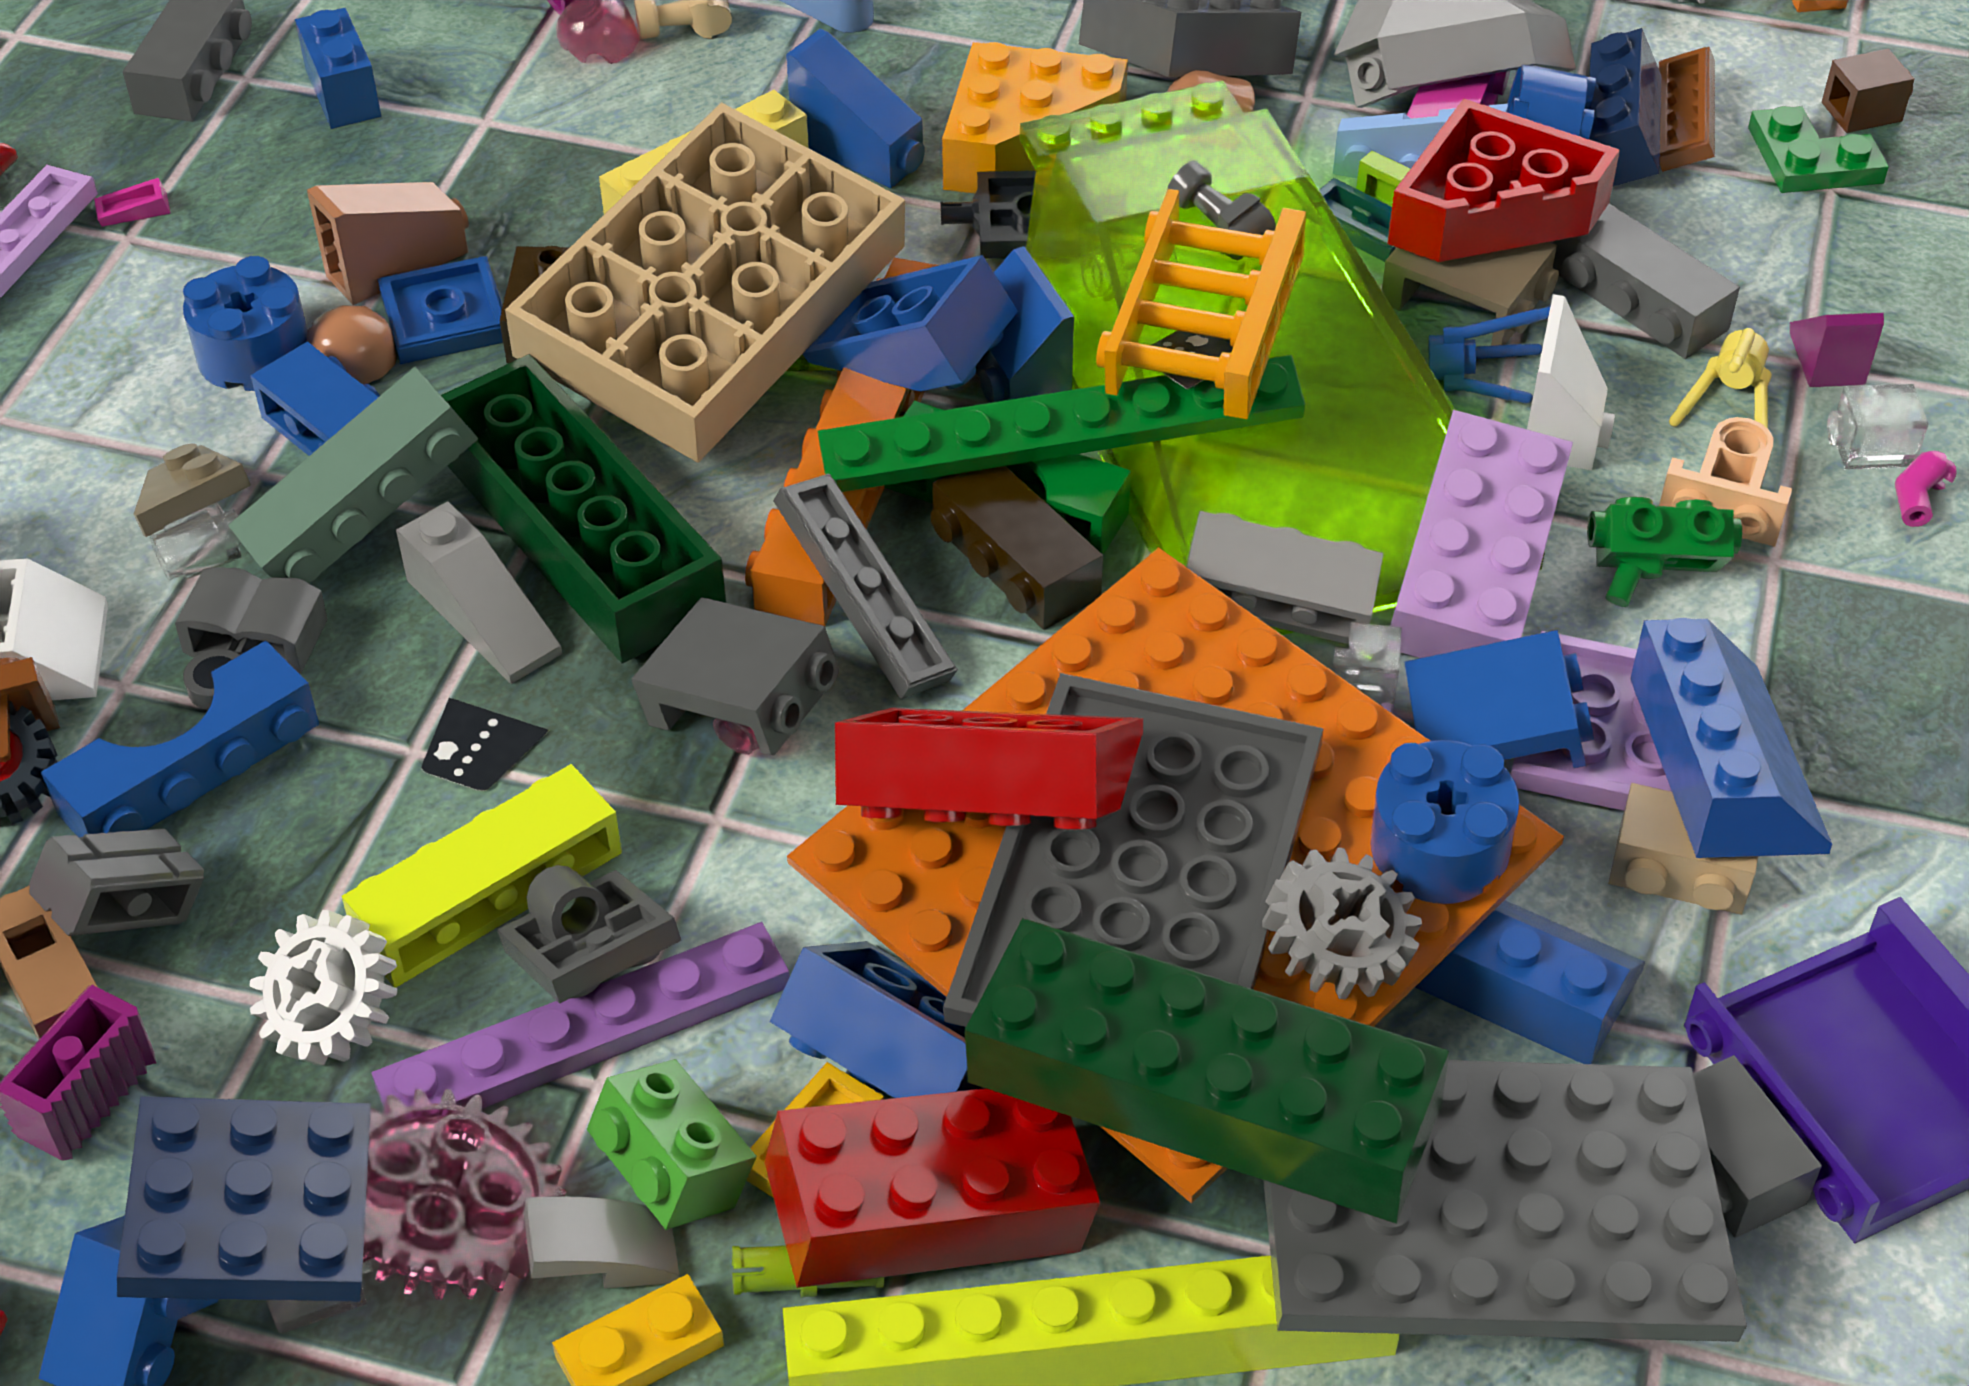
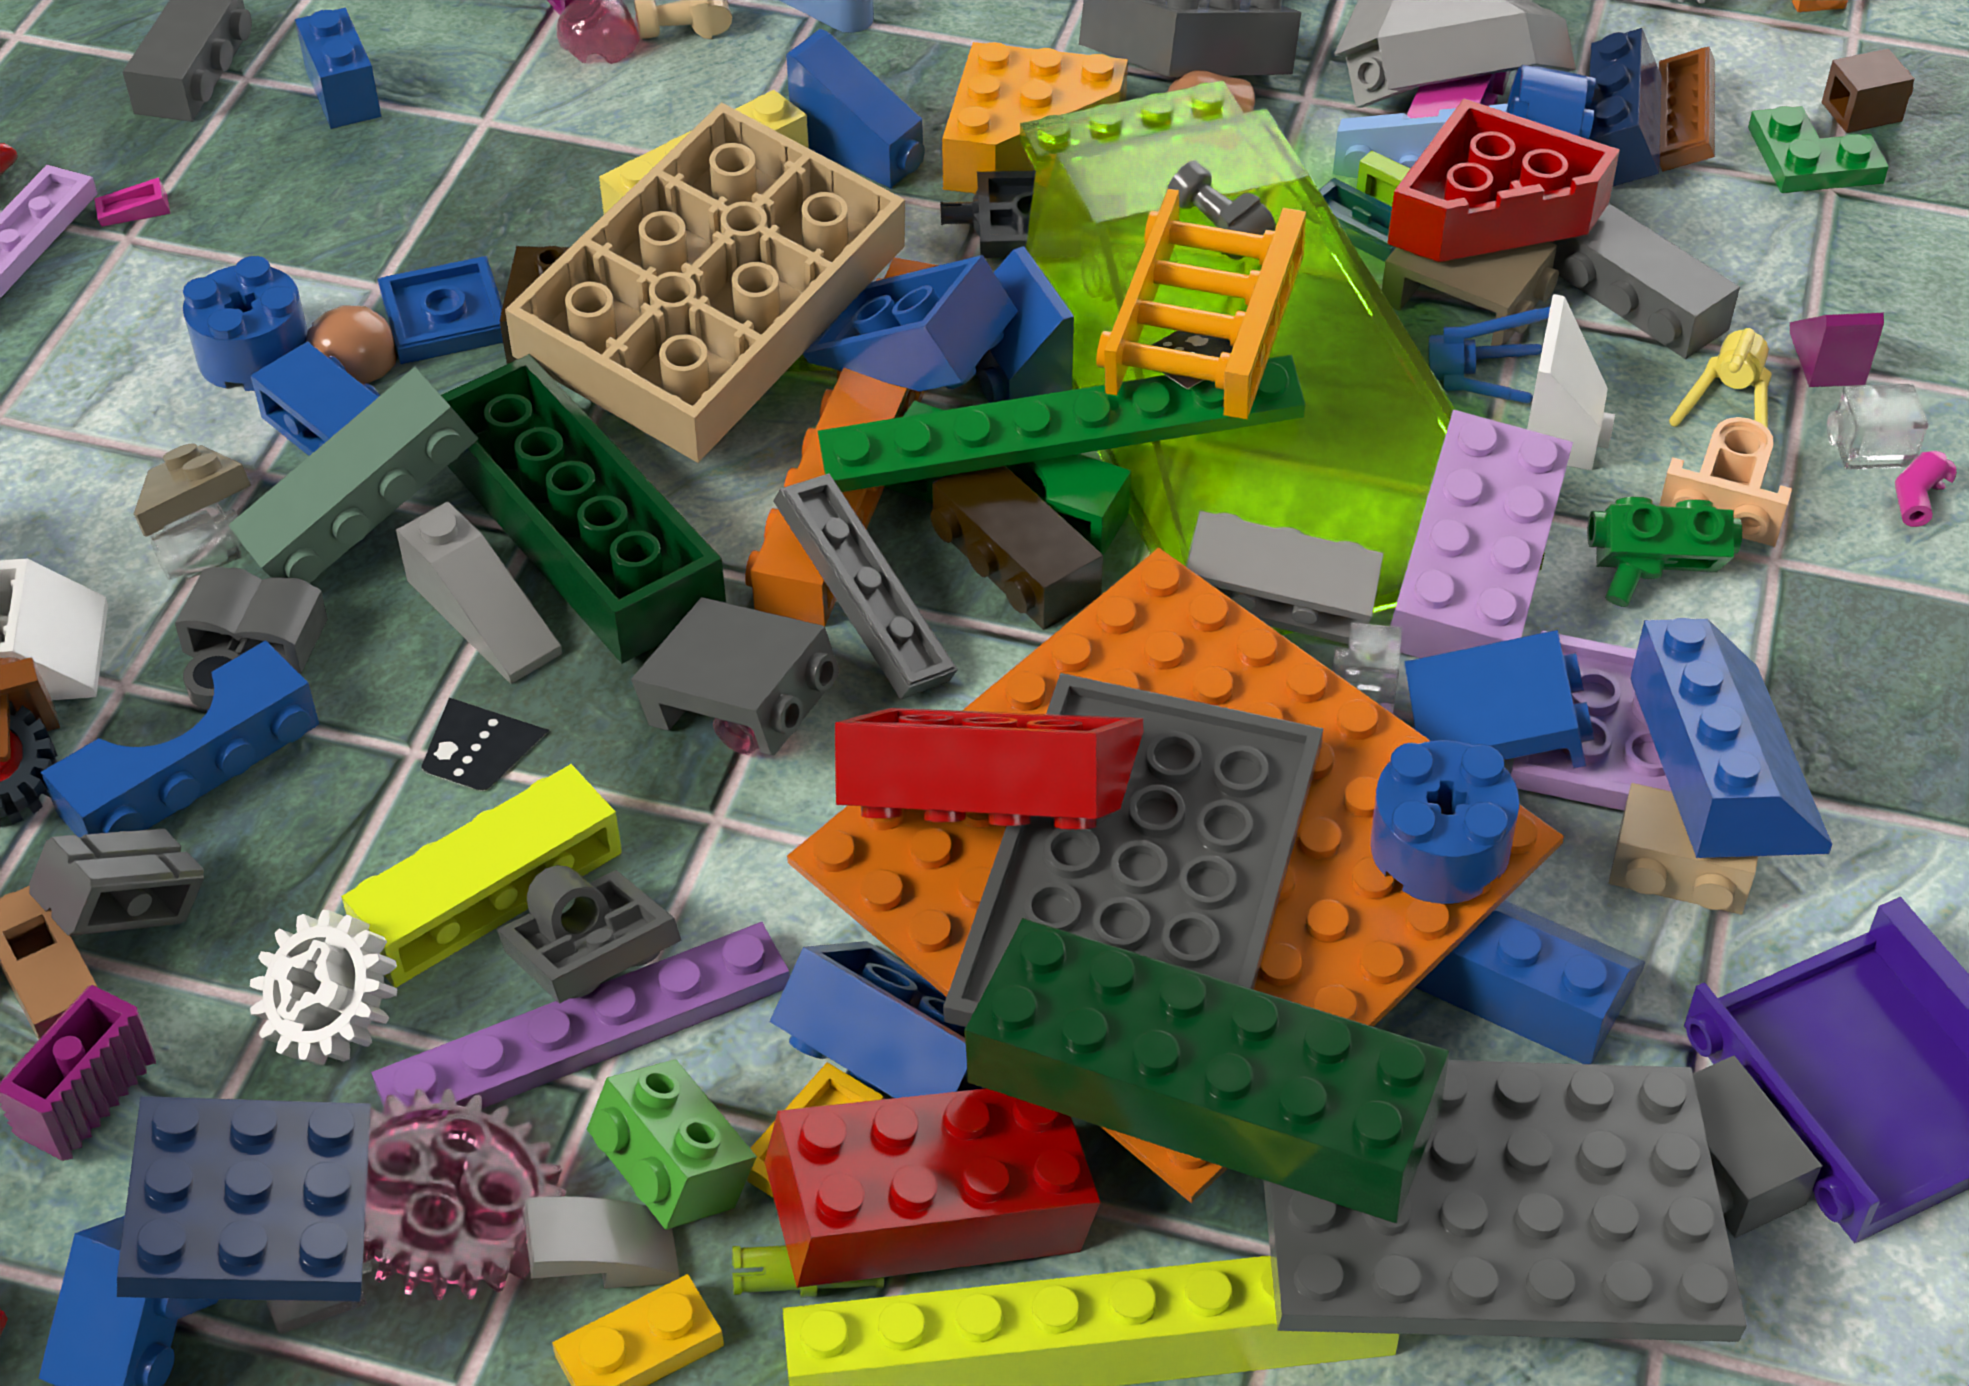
(384, 232): nougat slope -> none
(1341, 923): light grey gear -> none

